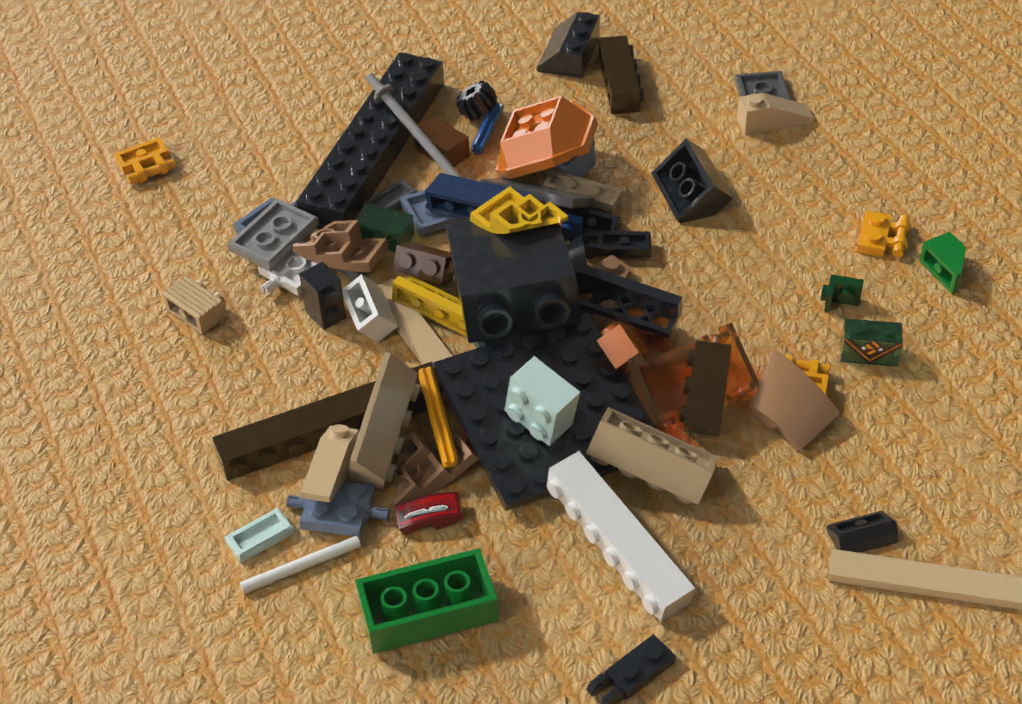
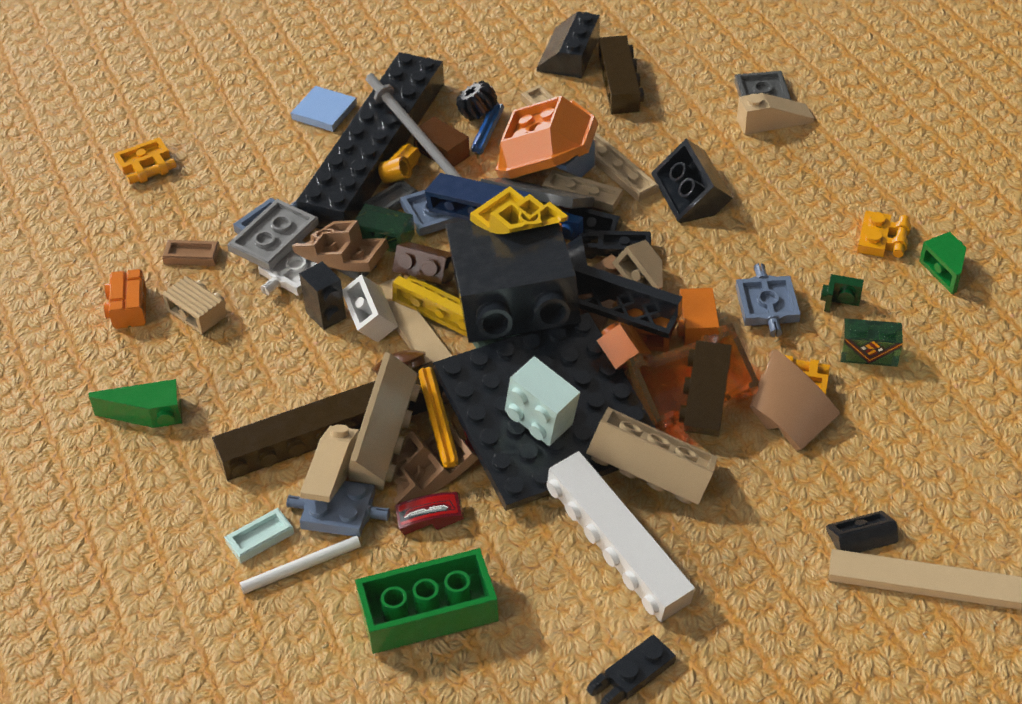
(126, 299): none -> orange brick
(143, 404): none -> green slope
(191, 252): none -> medium nougat tile
(323, 108): none -> light blue tile
(399, 165): none -> light orange piece
(409, 357): none -> reddish brown dish
(607, 157): none -> tan tile
(640, 264): none -> tan slope
(698, 314): none -> orange brick
(767, 300): none -> sand blue plate

